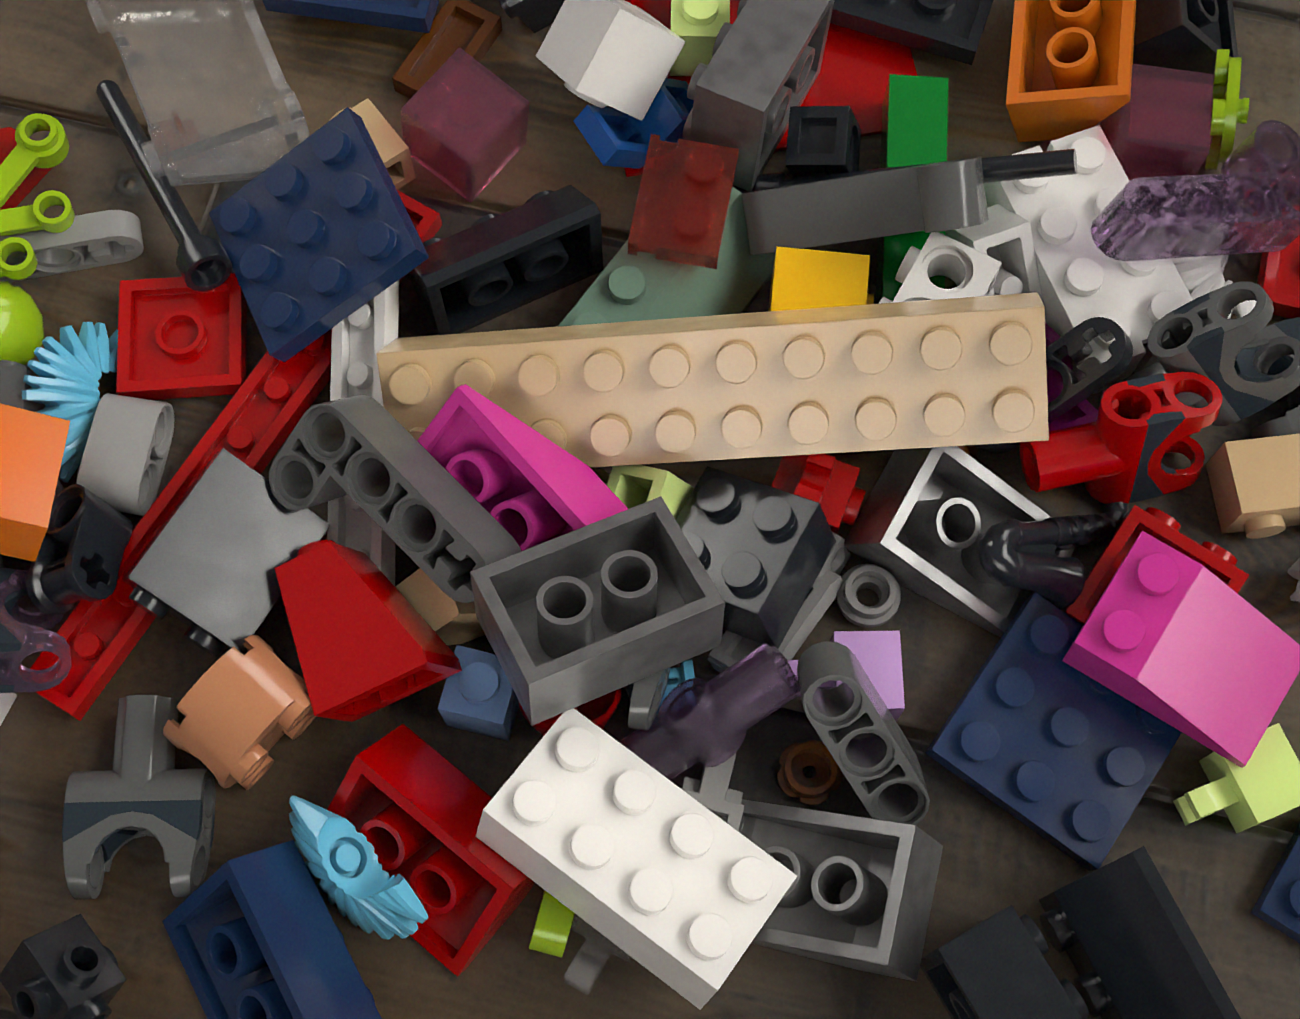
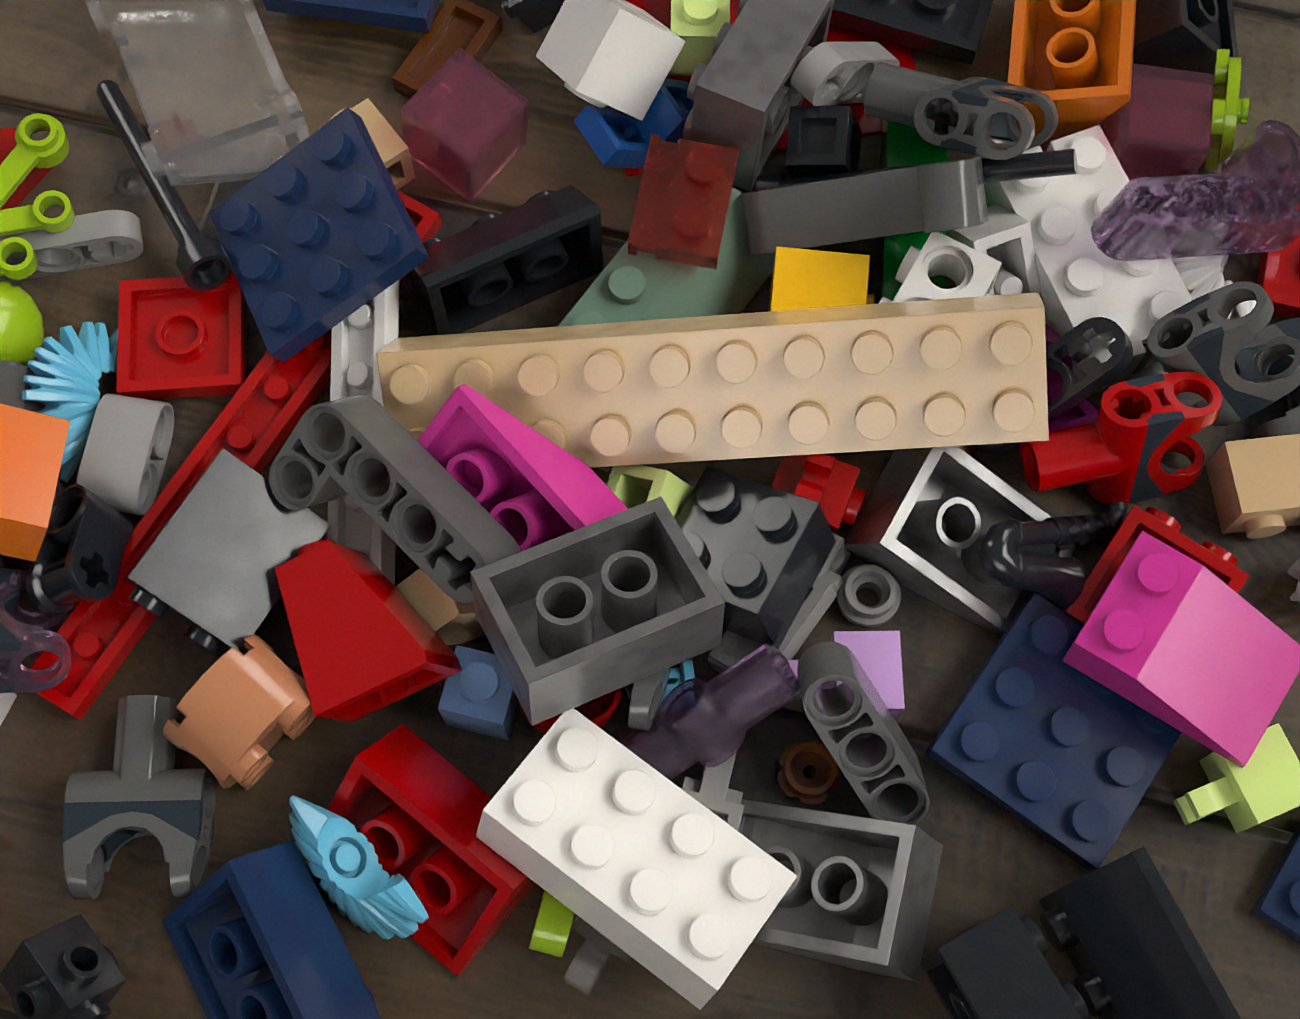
(838, 71): none -> light grey beam
(960, 114): none -> dark grey connector

